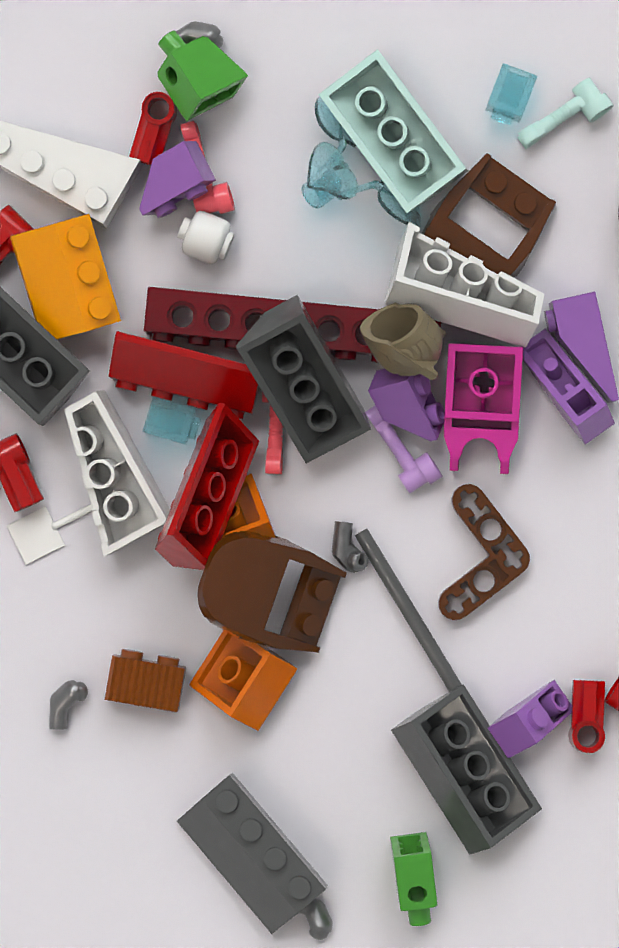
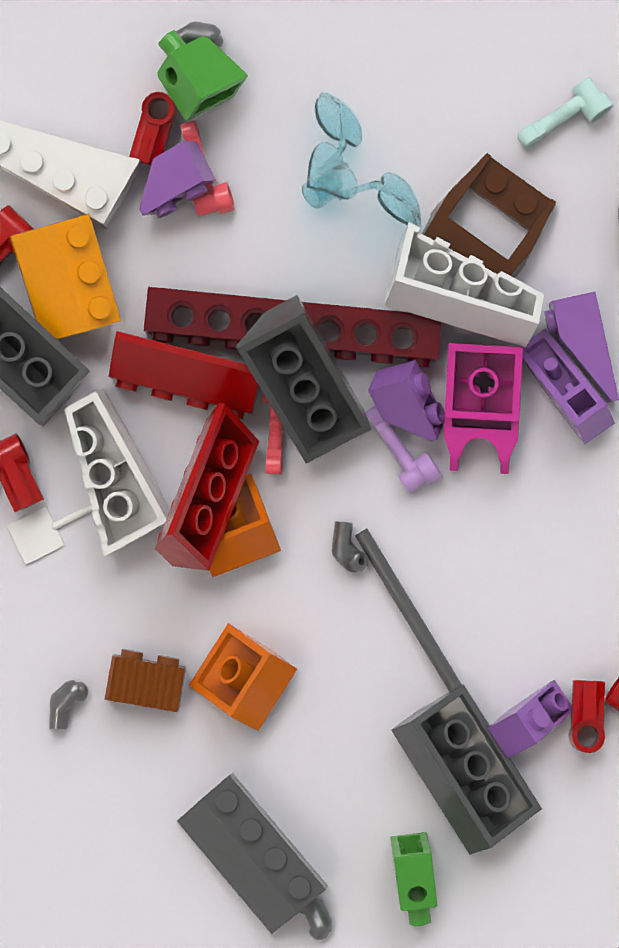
(171, 421): clear light blue brick -> none
(206, 237): white head -> none
(245, 579): reddish brown slope -> none
(393, 132): light aqua slope -> none
(404, 339): dark tan helmet -> none
(493, 563): reddish brown beam -> none
(510, 94): clear light blue brick -> none

